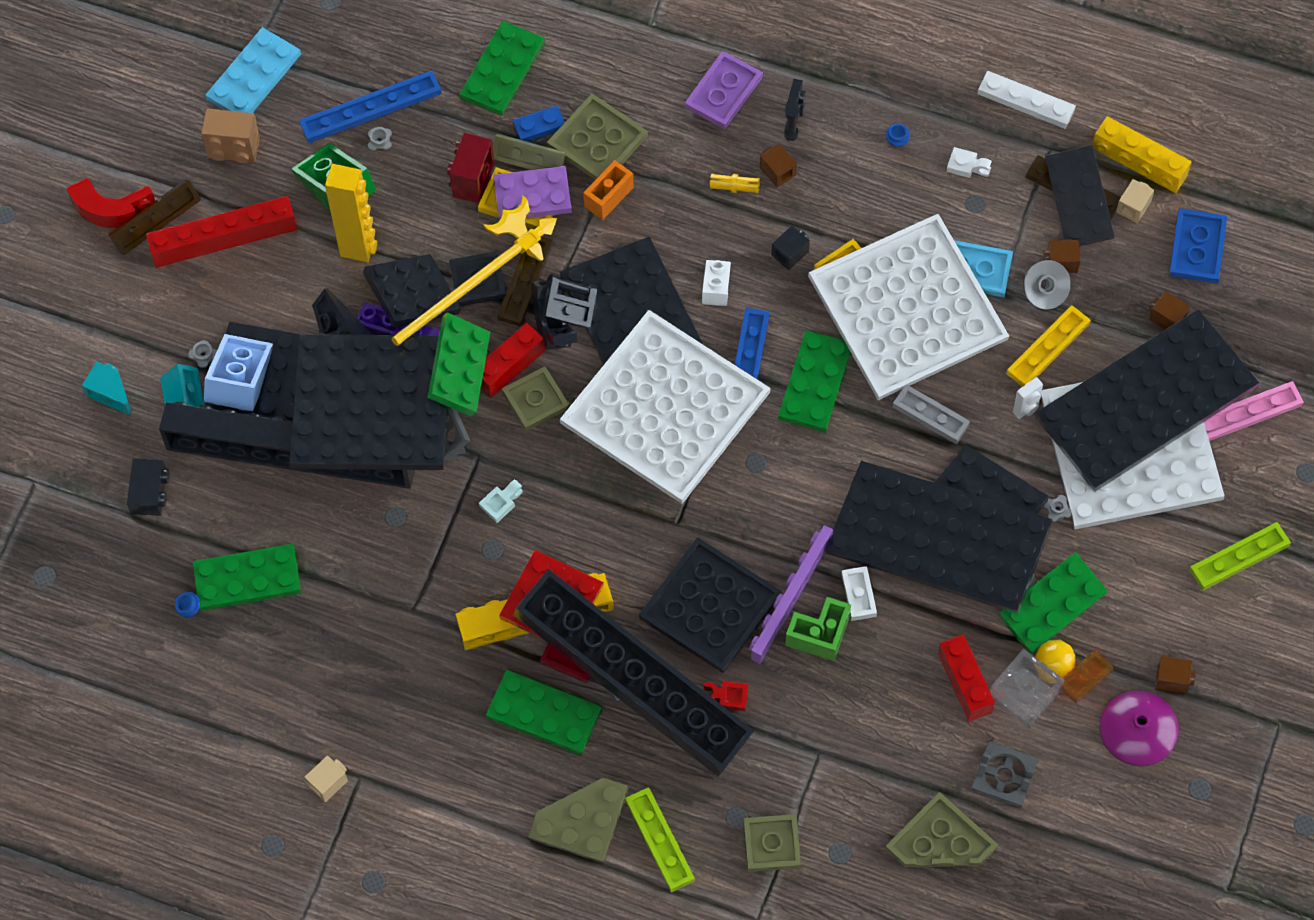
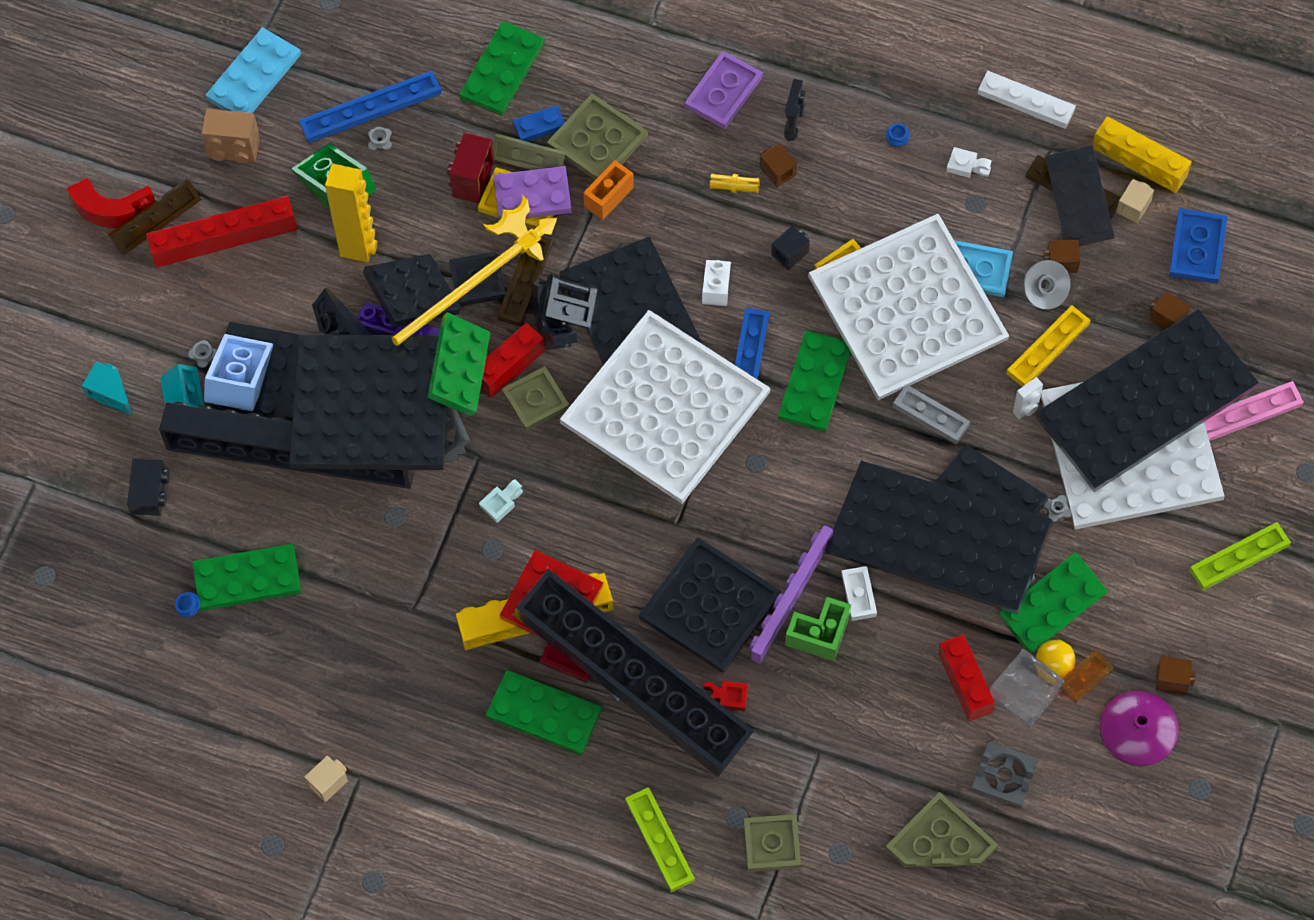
(582, 820): olive plate -> none

